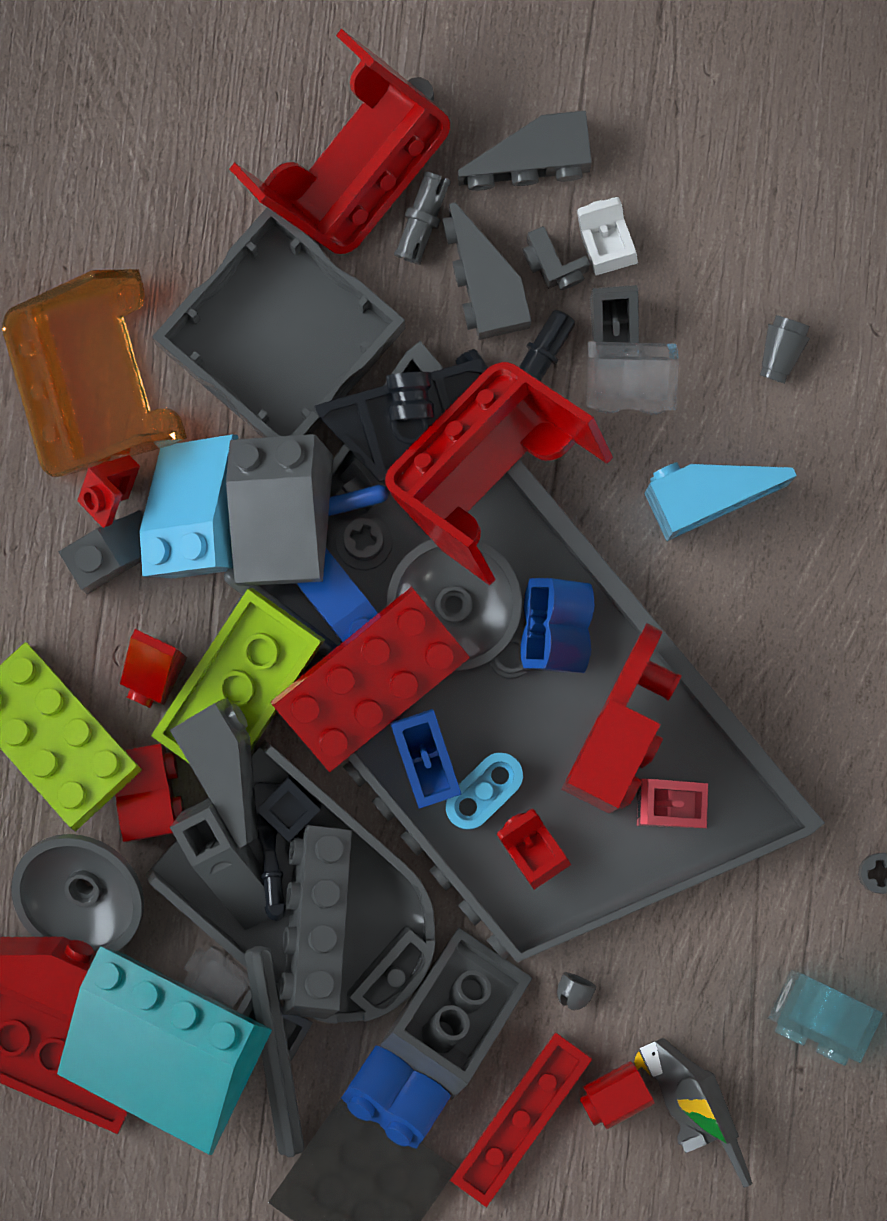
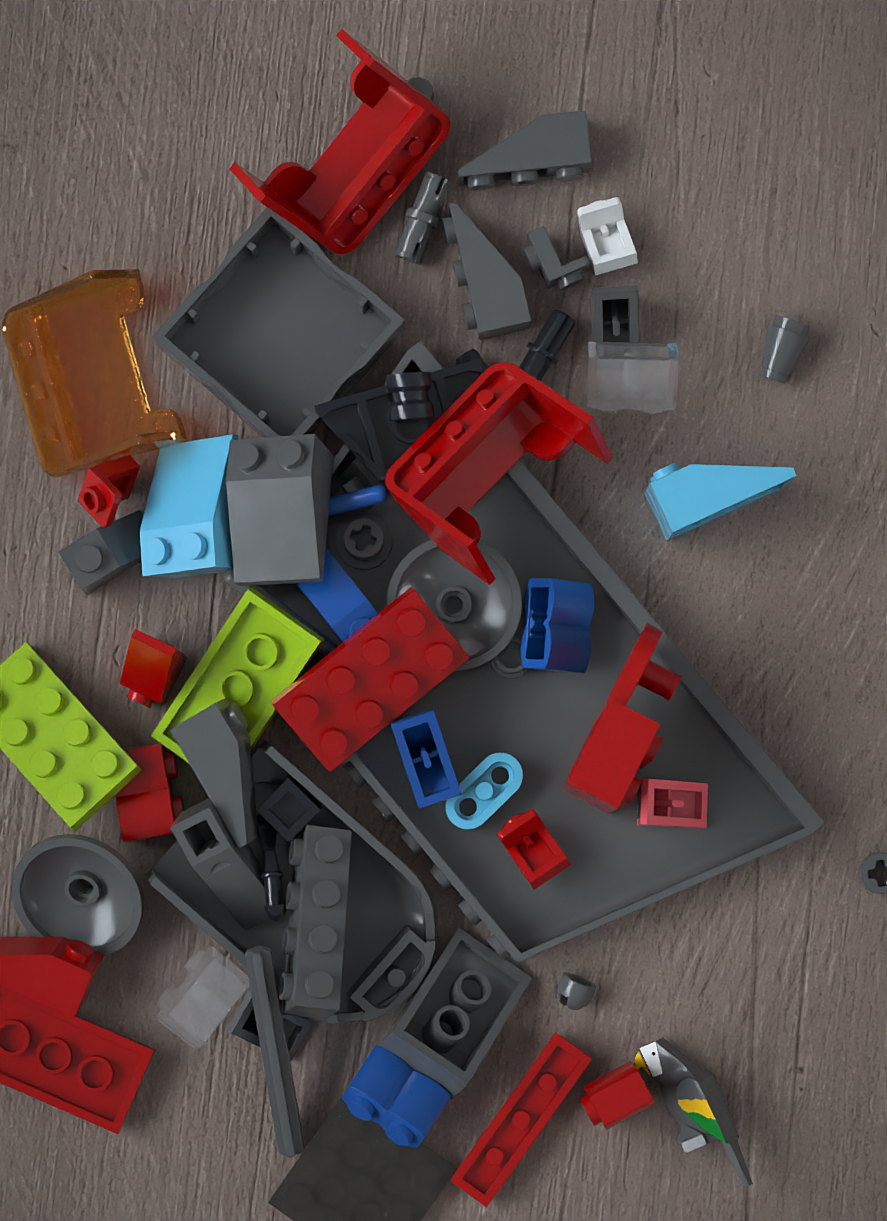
(160, 1049): teal slope -> none
(825, 1016): clear light blue brick -> none

